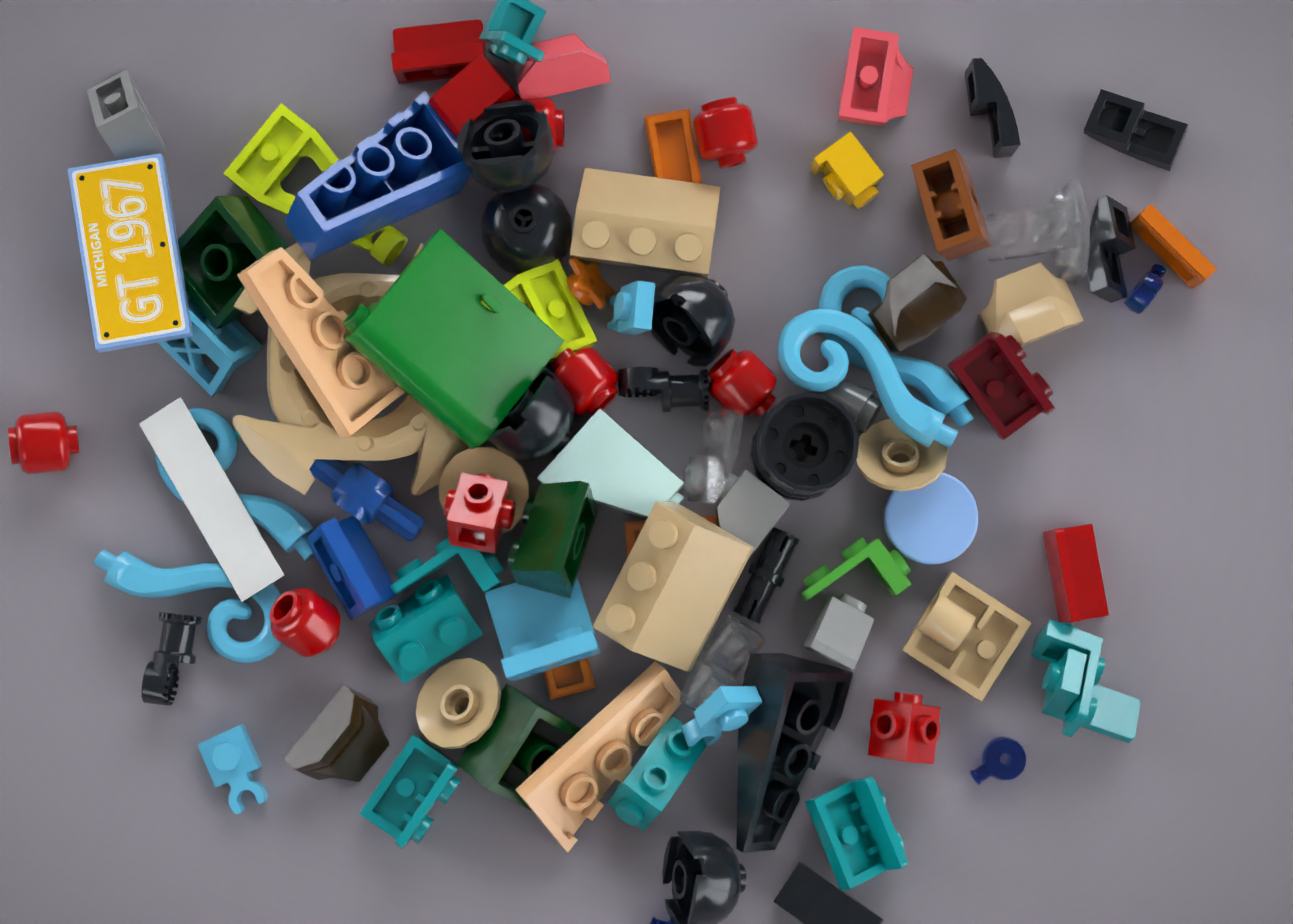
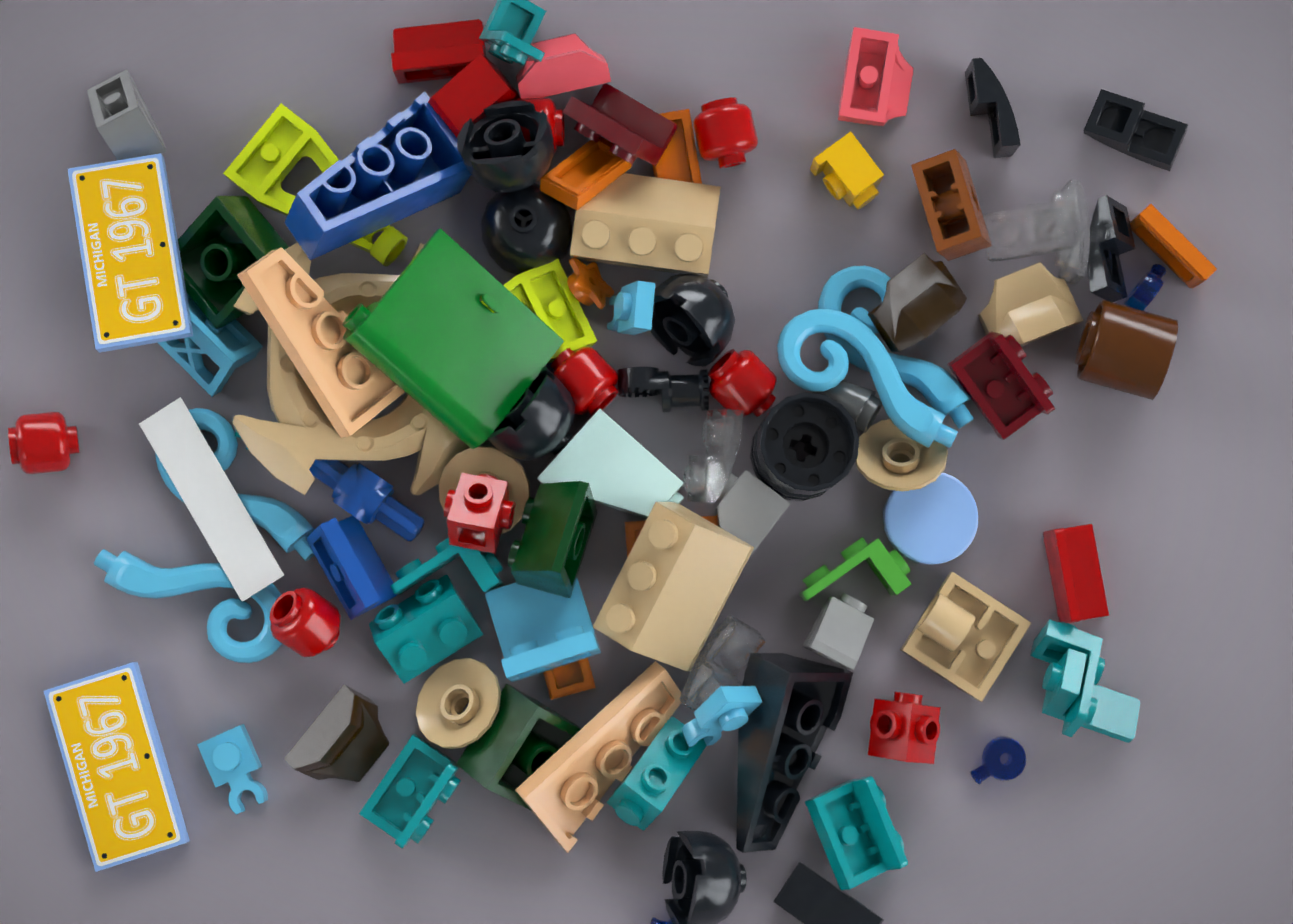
(116, 766): none -> yellow tile
(174, 648): black connector -> none
(584, 174): none -> orange tile
(624, 122): none -> dark red bracket
(766, 575): black pin -> none
(1126, 349): none -> reddish brown piece

